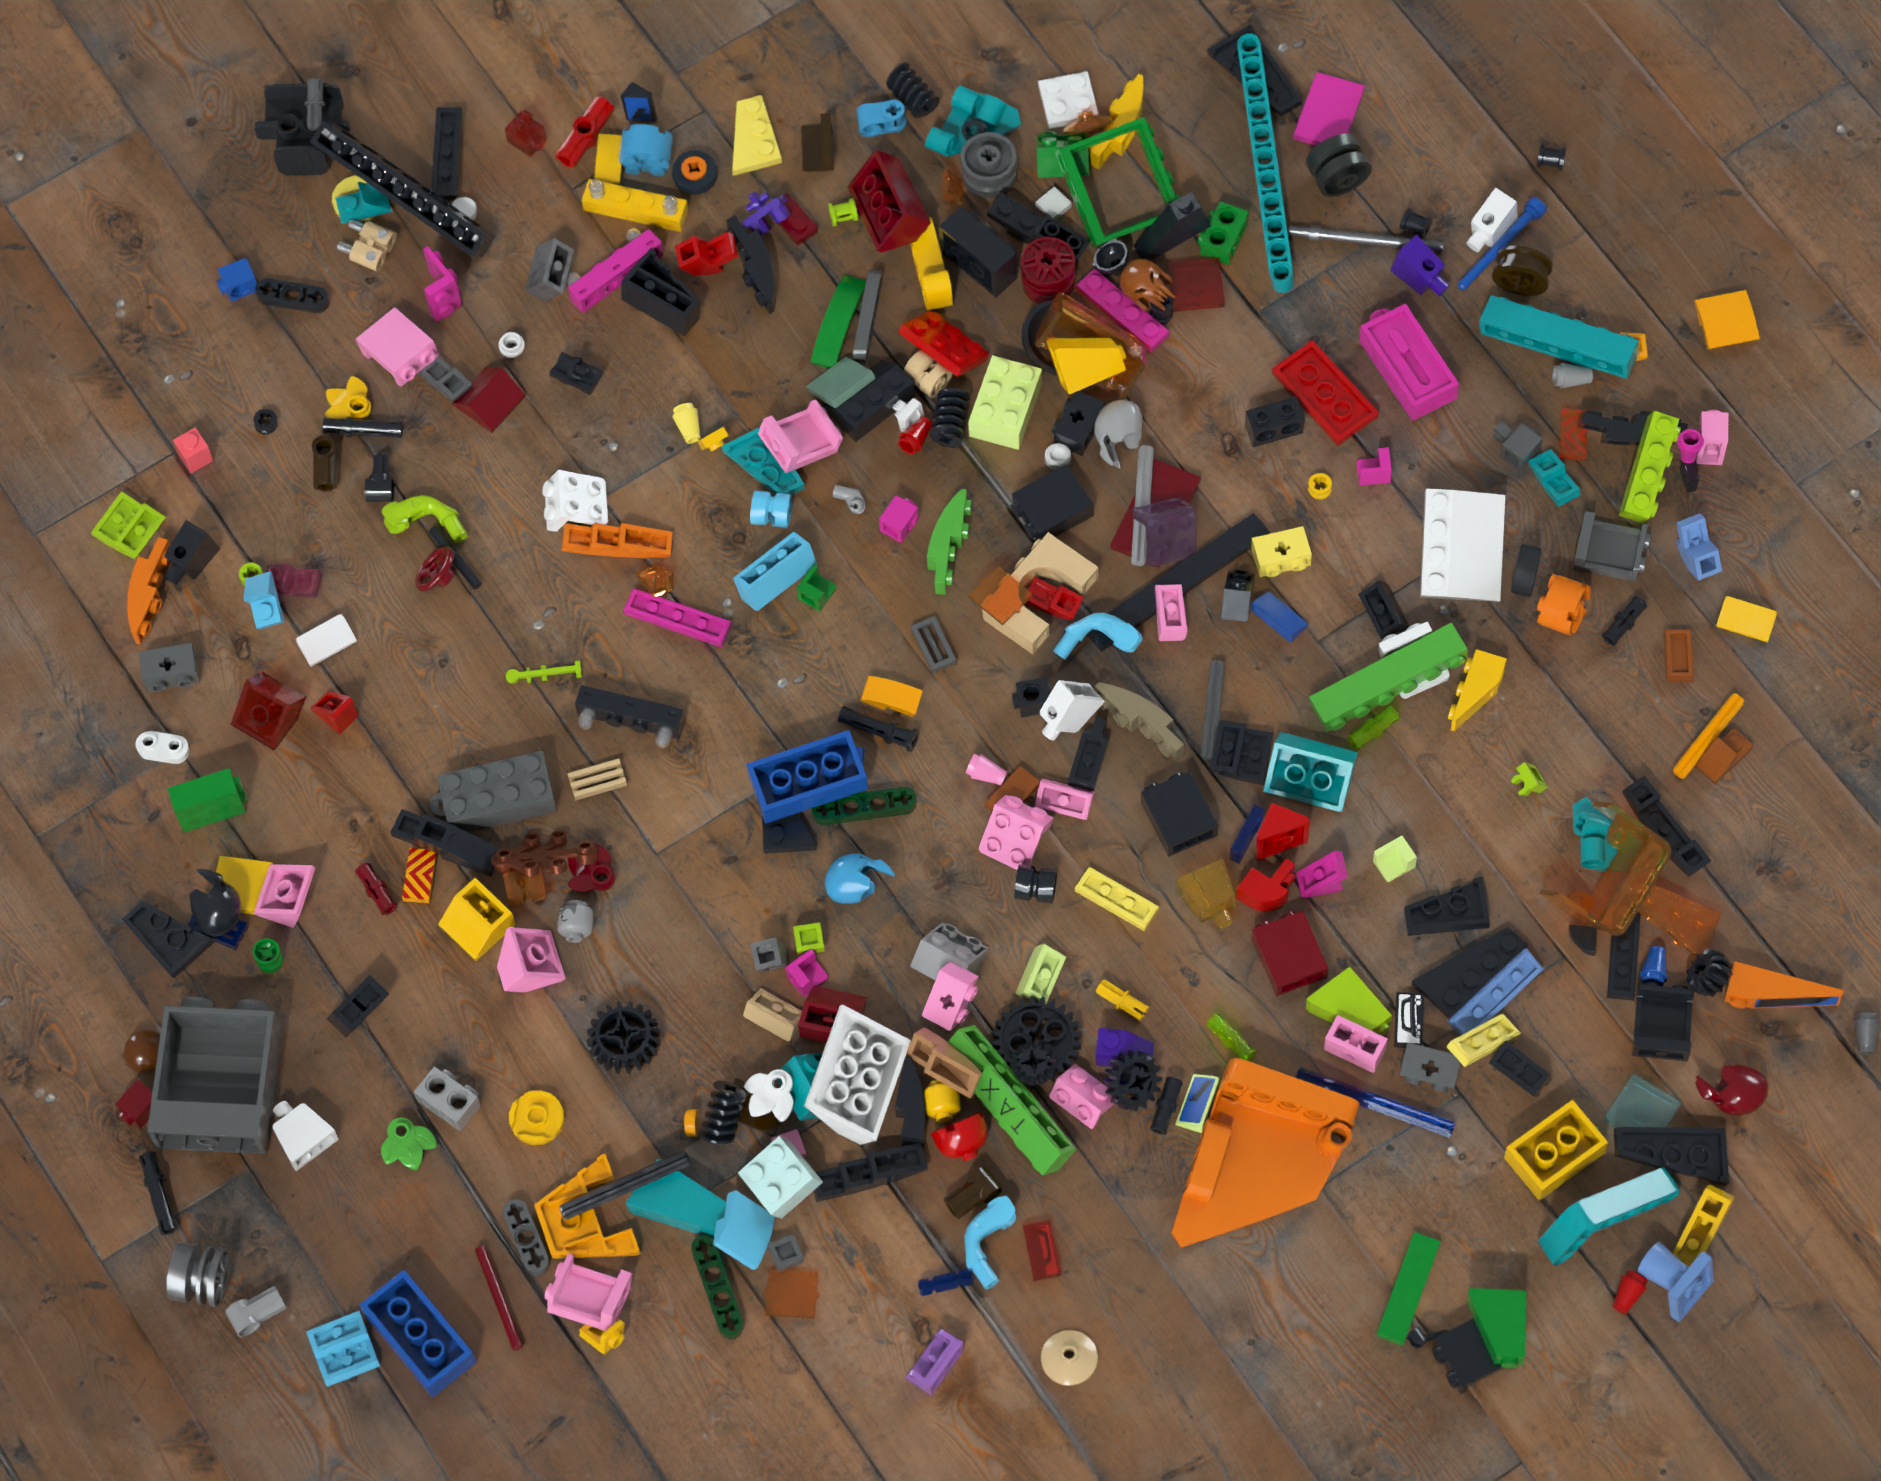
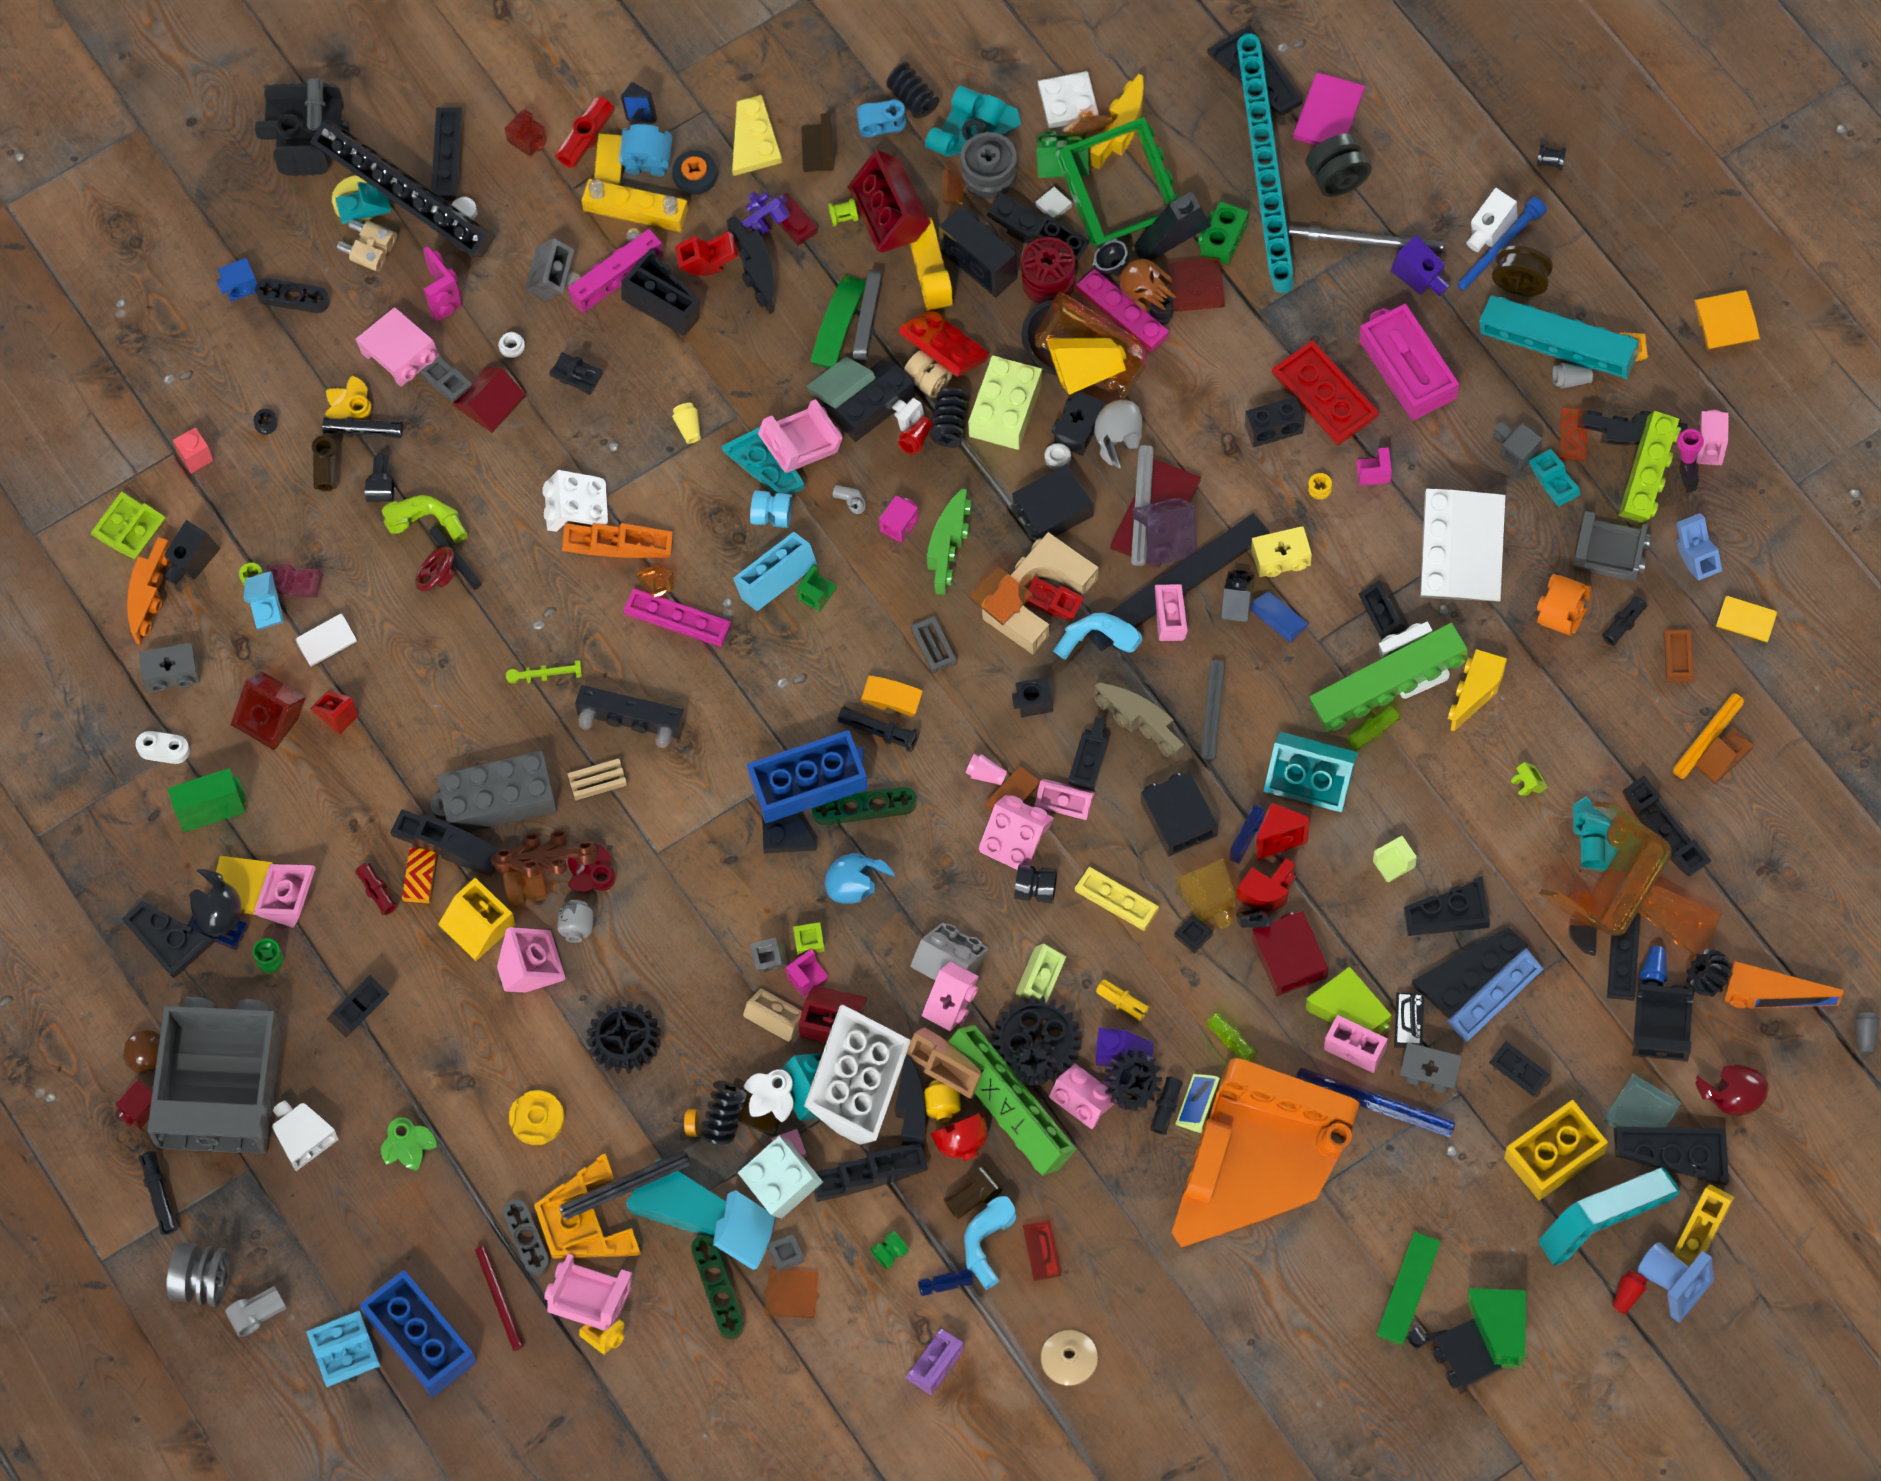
(443, 1102): light grey brick -> none
(713, 440): yellow plate -> none
(889, 1250): none -> green wheel
(1069, 707): white torso -> none
(1193, 934): none -> black tile
(1241, 752): black slope -> none
(1253, 918): none -> black tile
(1322, 876): dark pink slope -> none
(1416, 223): black bush -> none
(1483, 1040): light yellow tile -> none
(1526, 570): black tyre -> none

